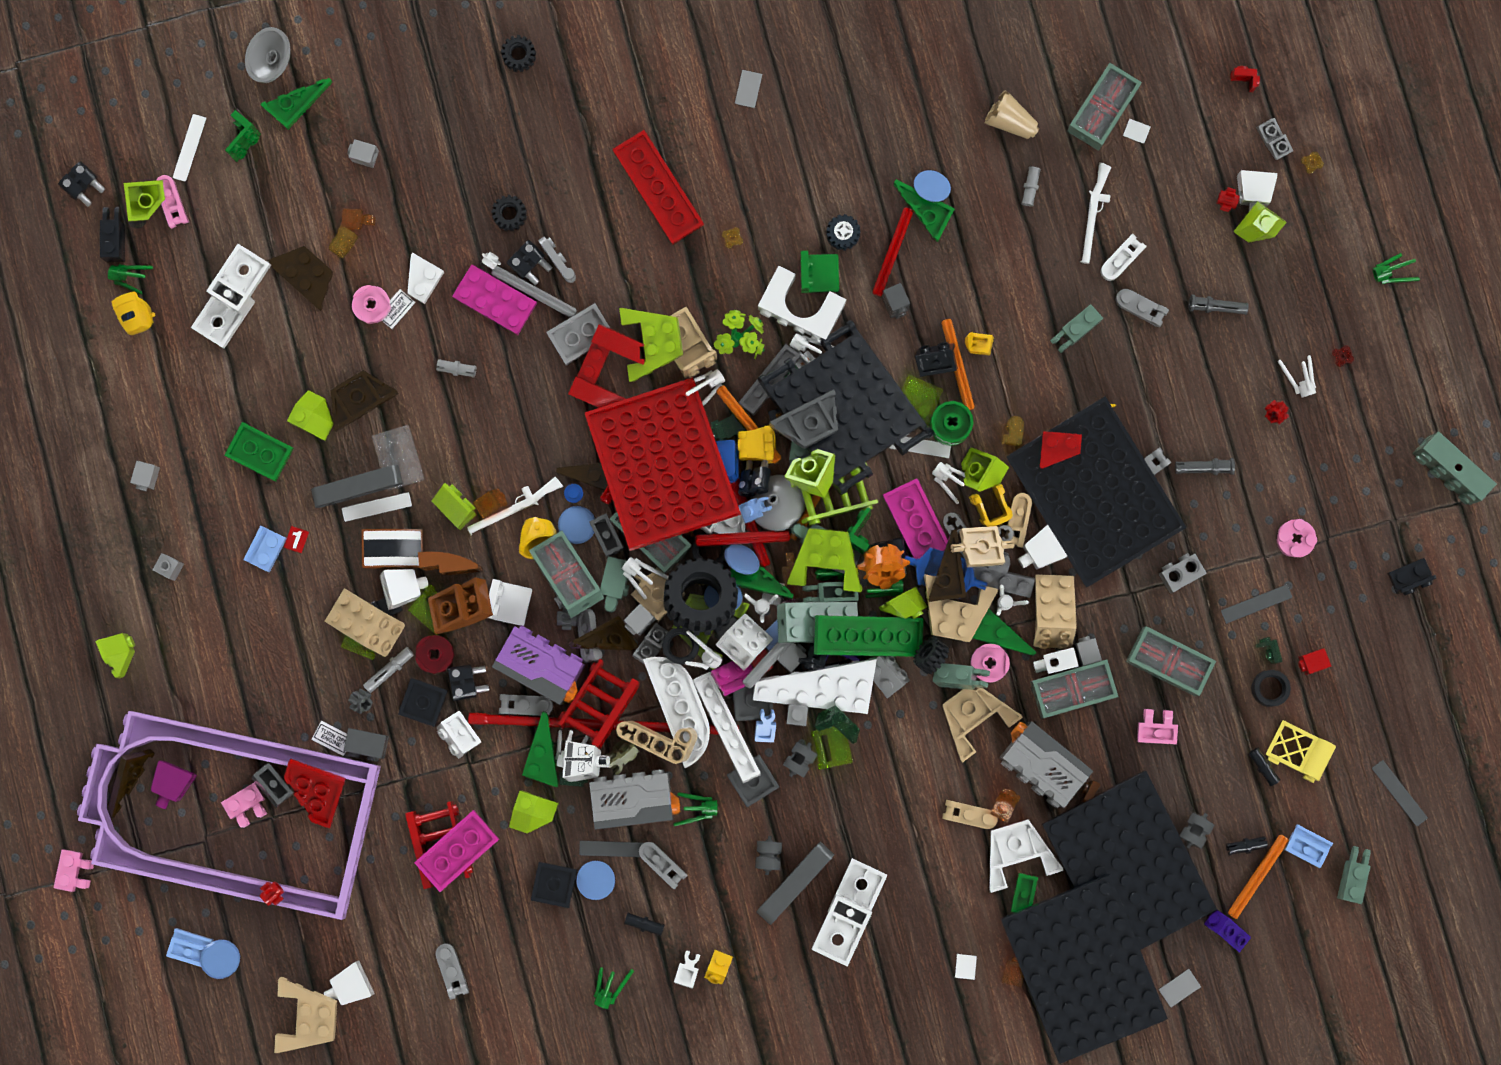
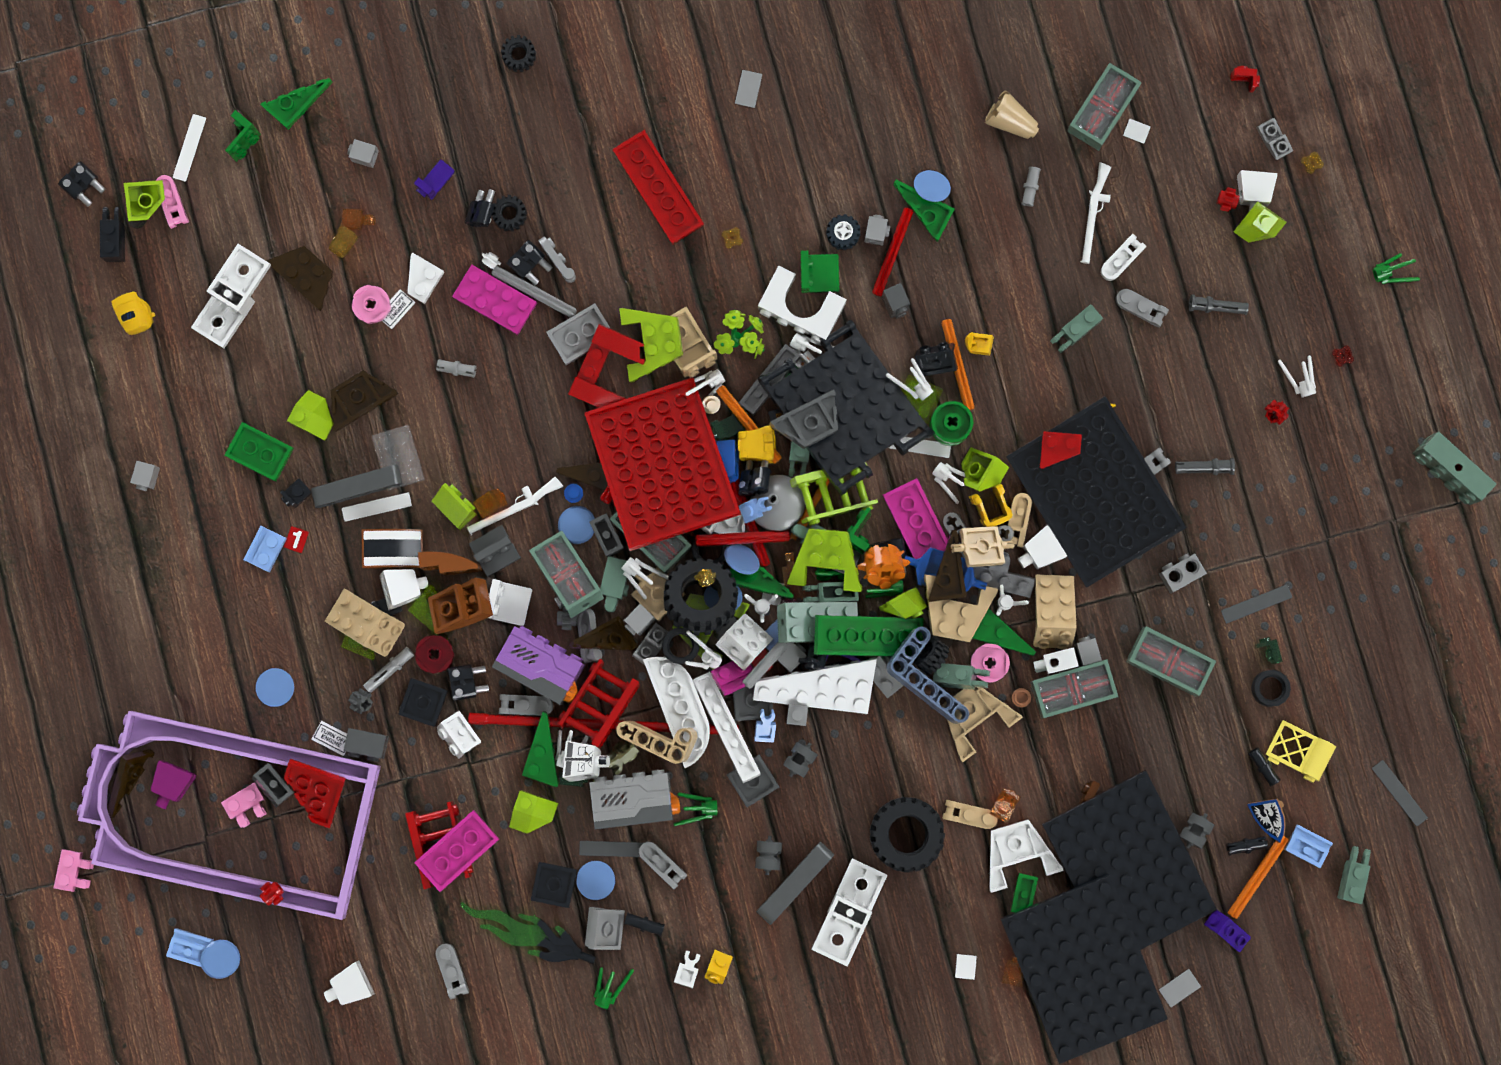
(117, 652): lime slope -> none
(120, 273): green plant -> none
(168, 566): light grey brick -> none
(267, 55): light grey dish -> none
(275, 687): none -> medium blue piece
(295, 493): none -> black bracket
(314, 1018): tan wing -> none
(434, 180): none -> dark purple bracket
(480, 210): none -> black piece
(494, 551): none -> dark grey bracket
(532, 935): none -> piece
(533, 533): yellow helmet -> none
(604, 929): none -> light grey bracket
(705, 577): none -> clear yellow plate
(711, 404): none -> tan plate
(813, 472): lime slope -> none
(836, 717): clear green bracket -> none
(838, 747): clear neon green plate -> none
(877, 230): none -> light grey brick
(922, 389): none -> white plant
(922, 680): none -> sand blue beam
(933, 834): none -> black tyre
(1015, 429): clear yellow leg -> none
(1021, 697): none -> nougat plate
(1044, 764): light grey piece -> none
(1157, 733): bright pink plate -> none
(1269, 817): none -> shield
(1295, 549): bright pink plate -> none
(1314, 661): red brick -> none
(1411, 576): black bracket -> none

